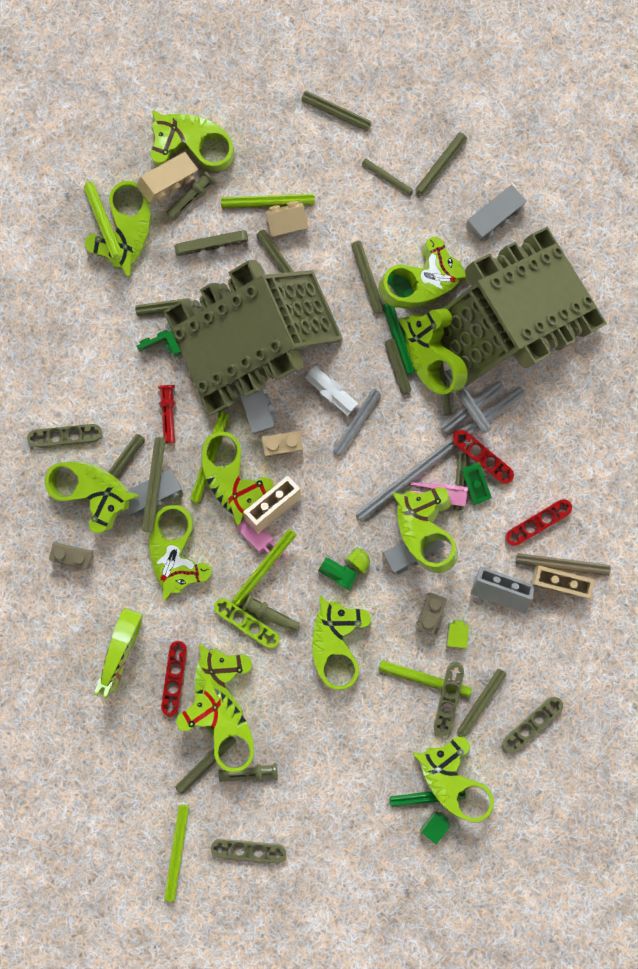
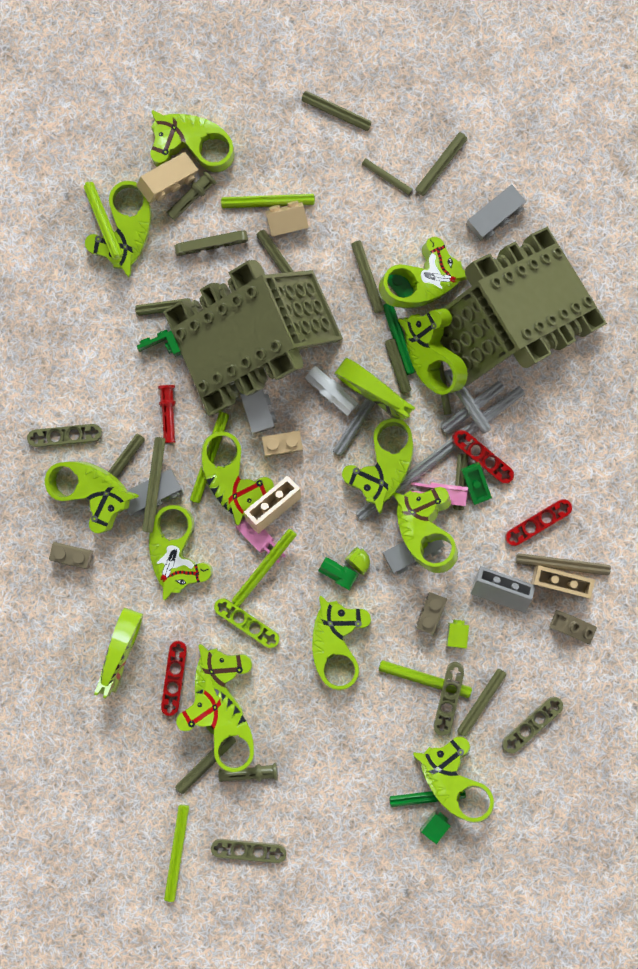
(262, 610): olive pin -> none
(373, 389): none -> lime animal
(384, 479): none -> lime animal
(573, 627): none -> dark tan bracket

